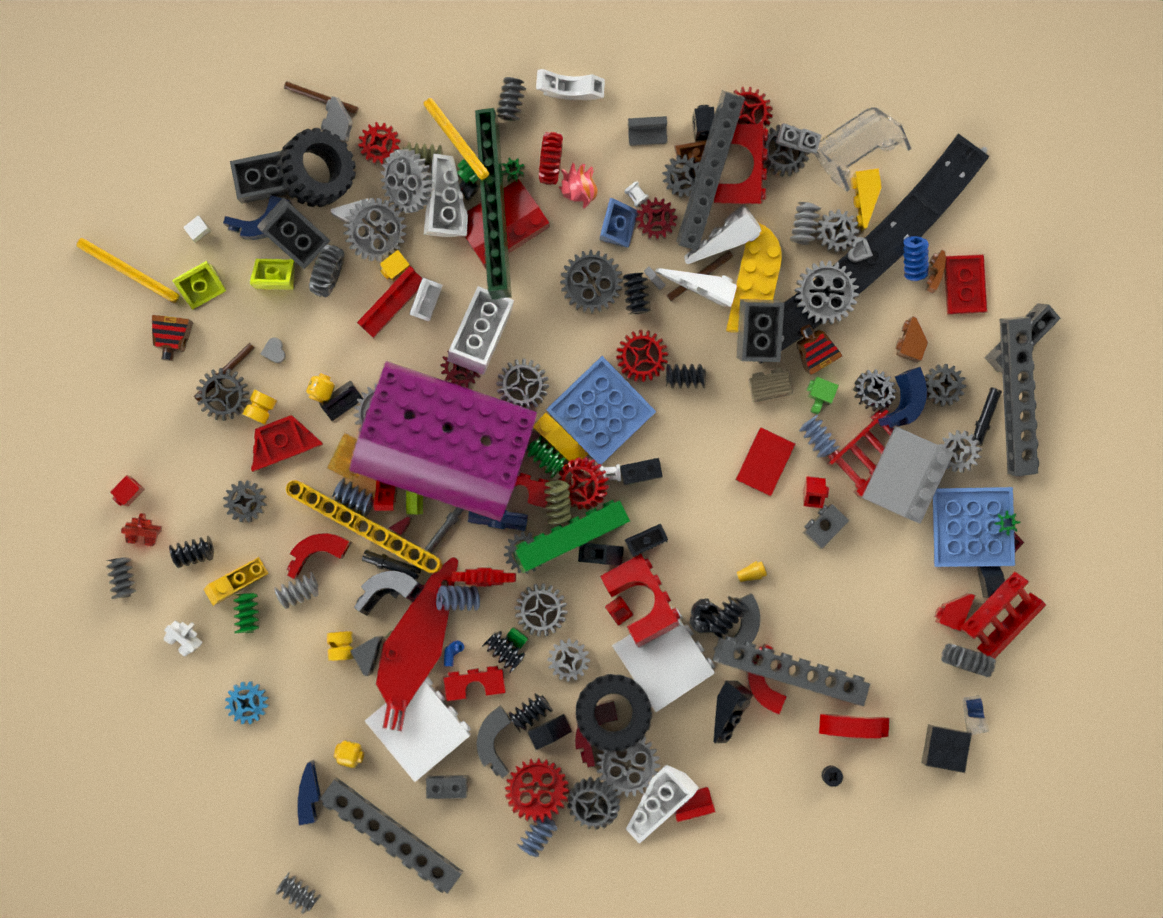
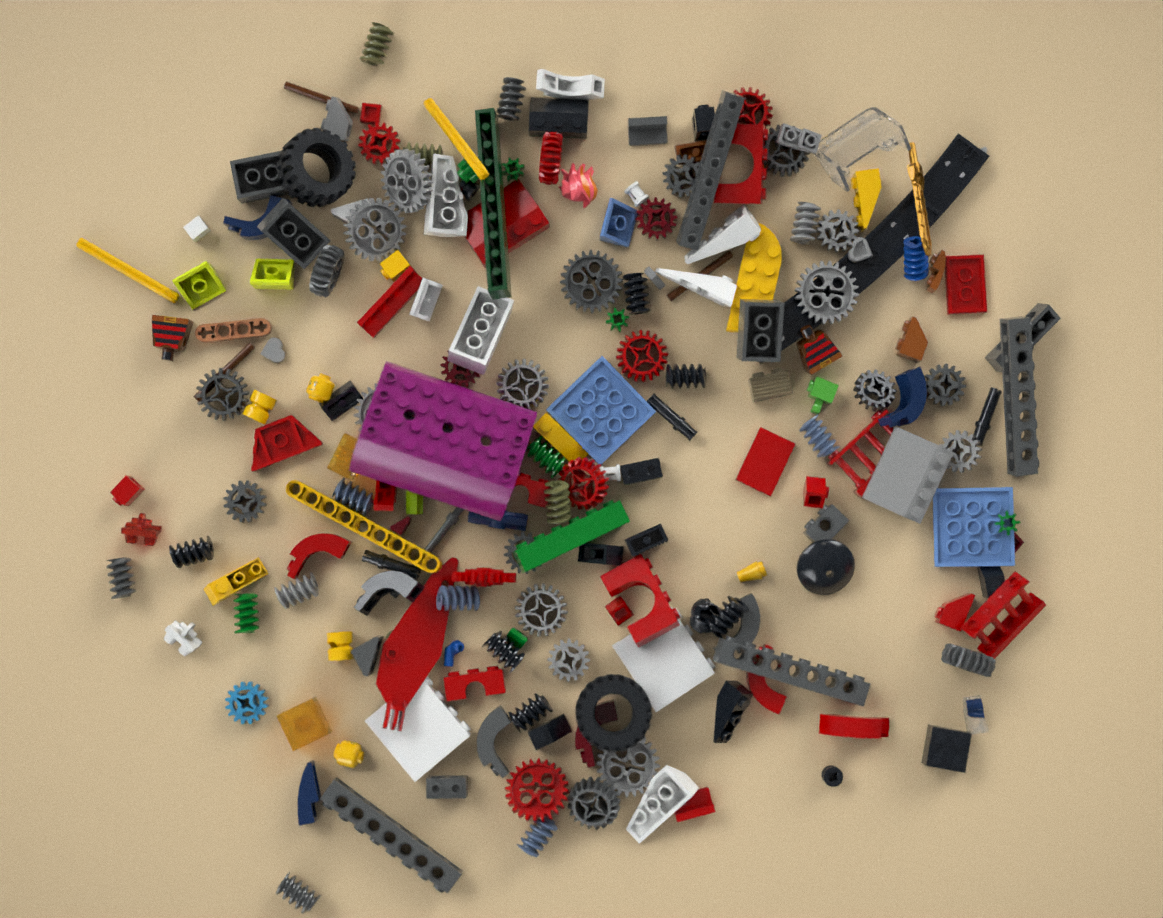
(233, 330): none -> nougat beam
(304, 723): none -> clear yellow brick
(370, 113): none -> red tile
(376, 44): none -> olive piece
(560, 116): none -> black slope
(616, 313): none -> green gear
(673, 418): none -> black pin
(824, 557): none -> black dish
(917, 179): none -> pearl gold bar

